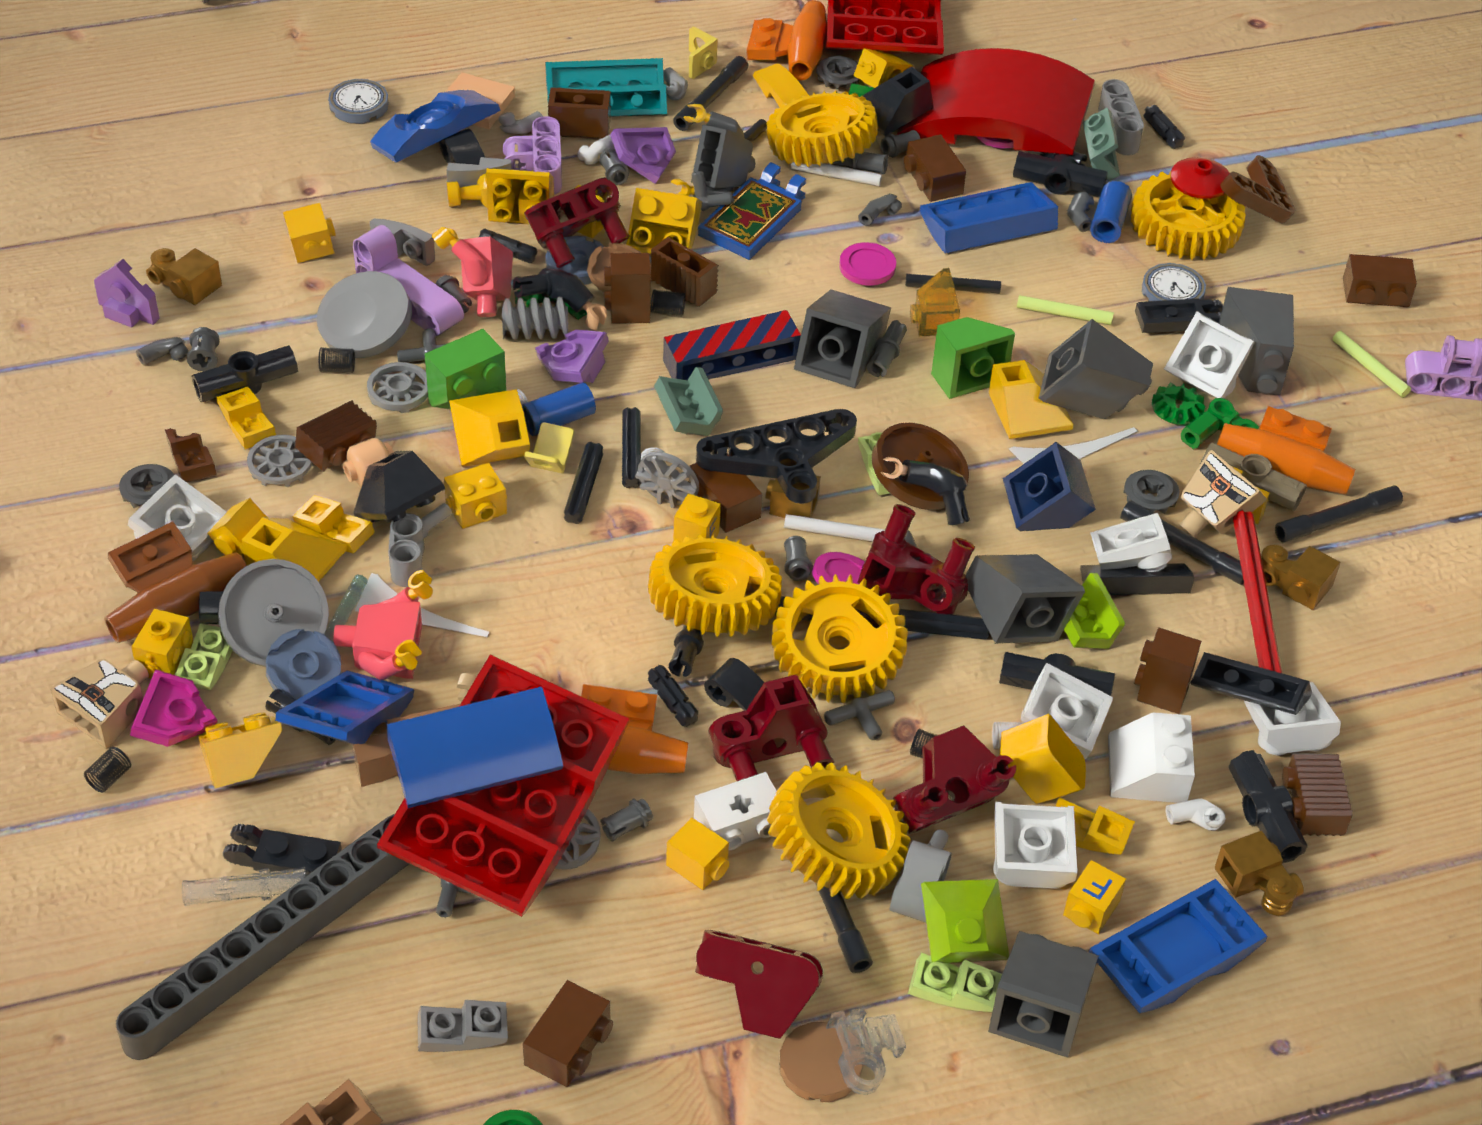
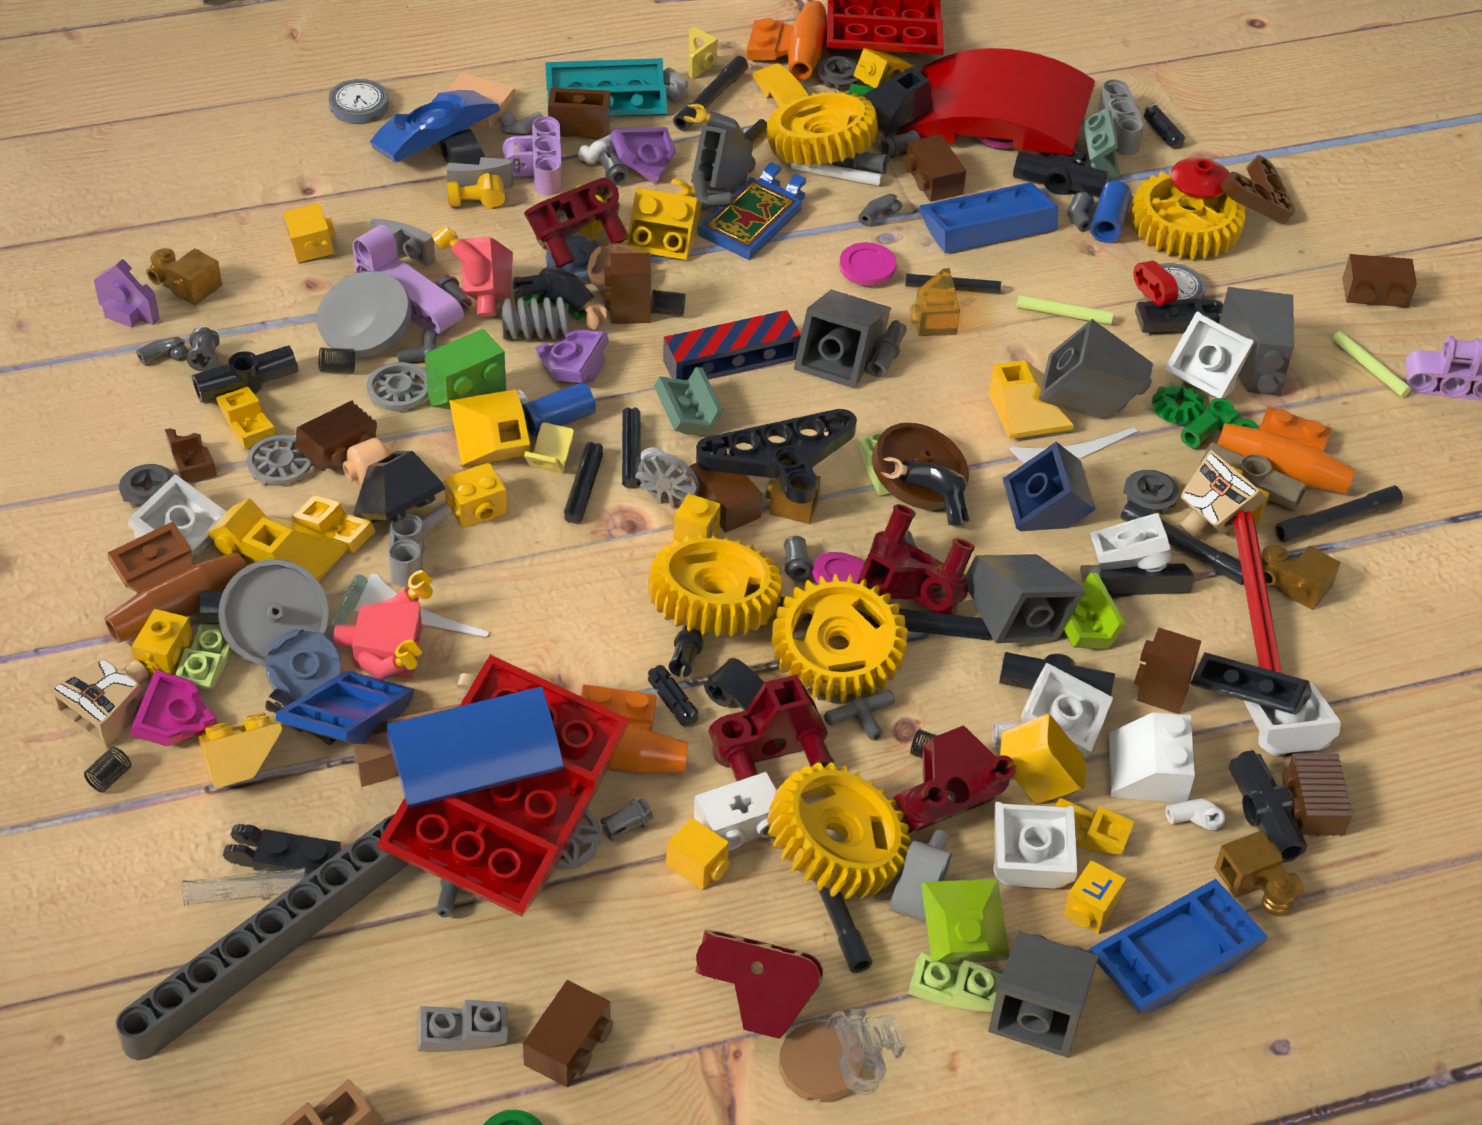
(514, 192): yellow slope -> none
(520, 250): black axle -> none
(684, 271): reddish brown brick -> none
(830, 528): white bar -> none
(967, 353): bright green slope -> none
(1155, 282): none -> red beam

